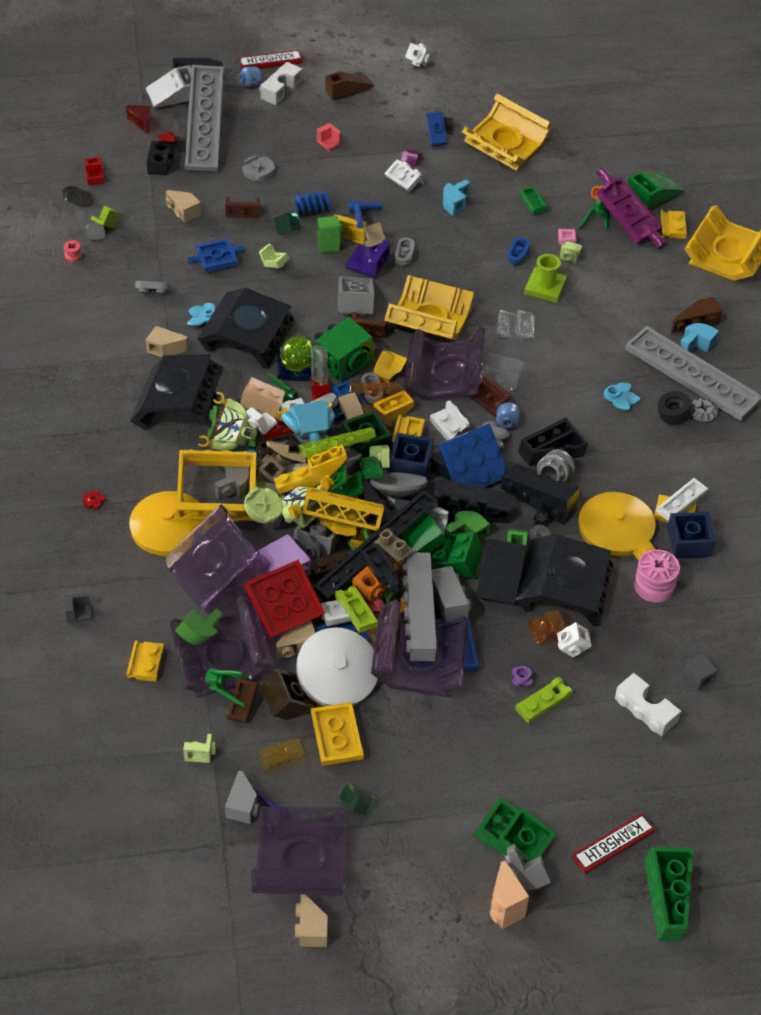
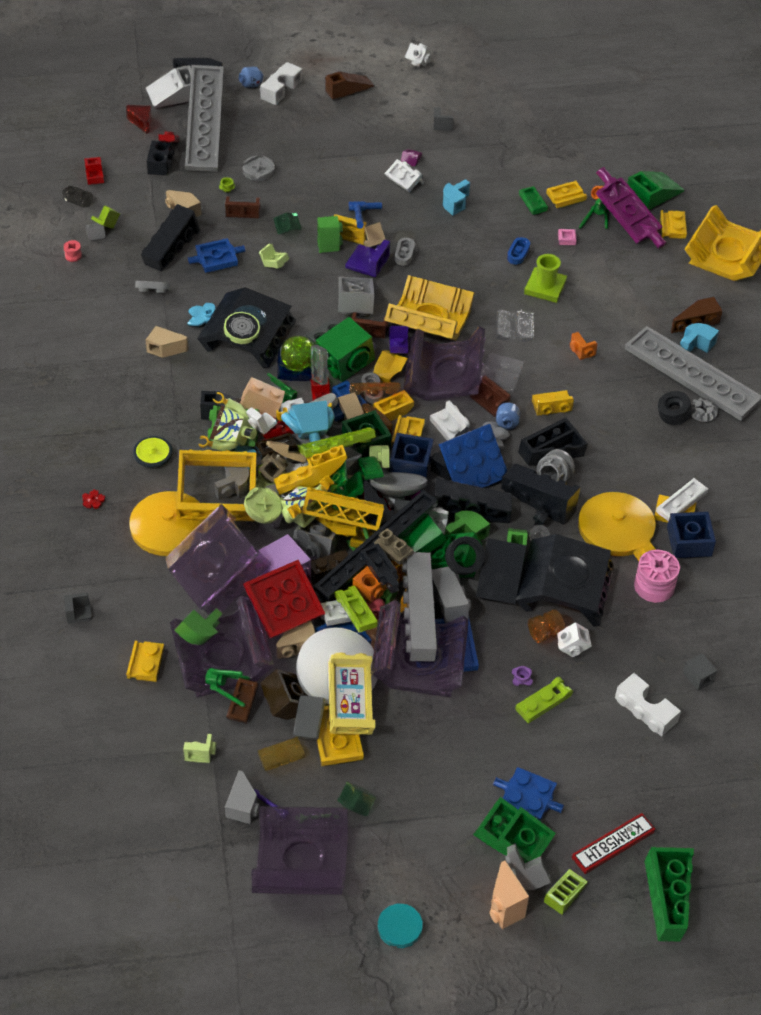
(152, 451): none -> neon yellow wheel
(170, 237): none -> black wedge
(178, 385): black panel -> none
(227, 184): none -> lime plate
(241, 327): none -> tile
(271, 59): tile -> none
(309, 202): blue piece -> none
(309, 717): none -> dark grey slope
(313, 924): tan slope -> none
(329, 137): coral panel -> none
(350, 694): none -> panel
(398, 339): none -> dark purple slope
(400, 925): none -> teal tile
(436, 128): blue plate -> none
(478, 548): none -> black tyre
(509, 133): yellow panel -> none
(530, 793): none -> blue plate
(552, 402): none -> yellow bracket
(558, 904): none -> lime slope
(566, 194): none -> yellow plate
(570, 251): yellowish green bracket -> none
(581, 348): none -> orange bracket
(621, 396): medium azure plate -> none

